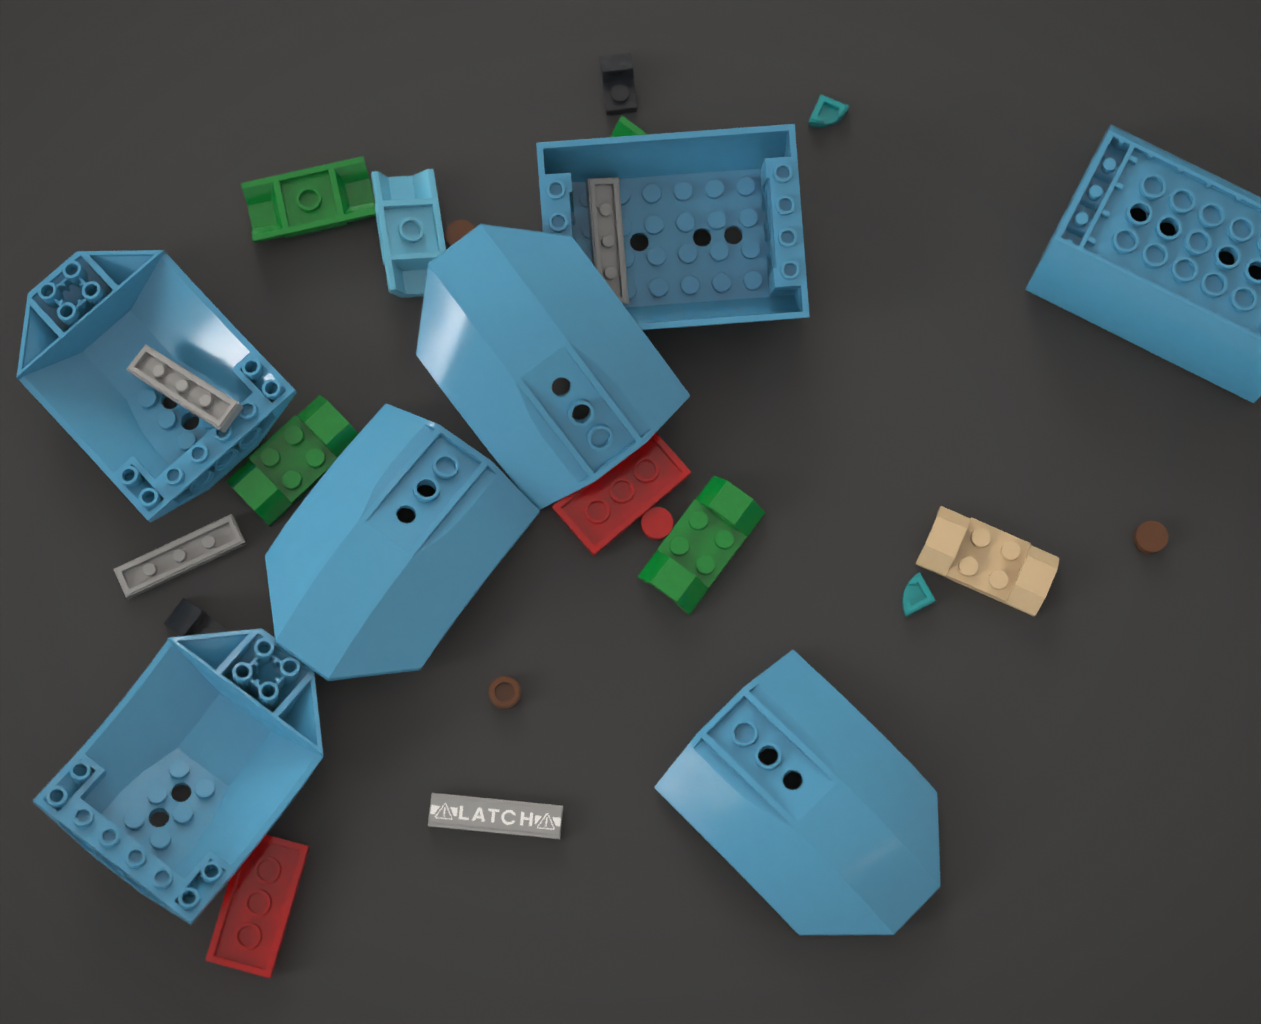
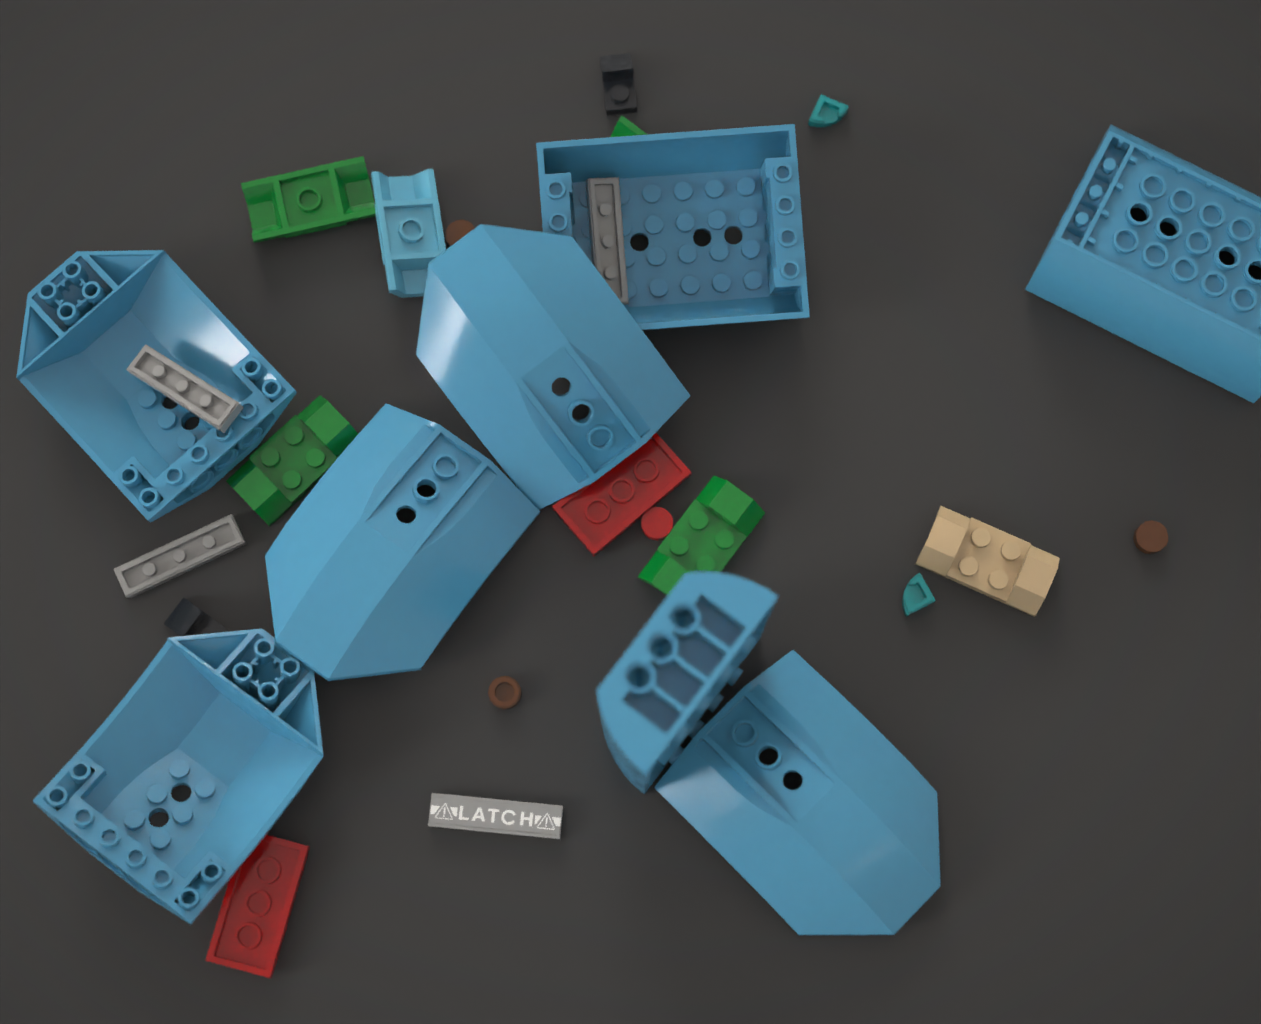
(660, 696): none -> dark azure slope

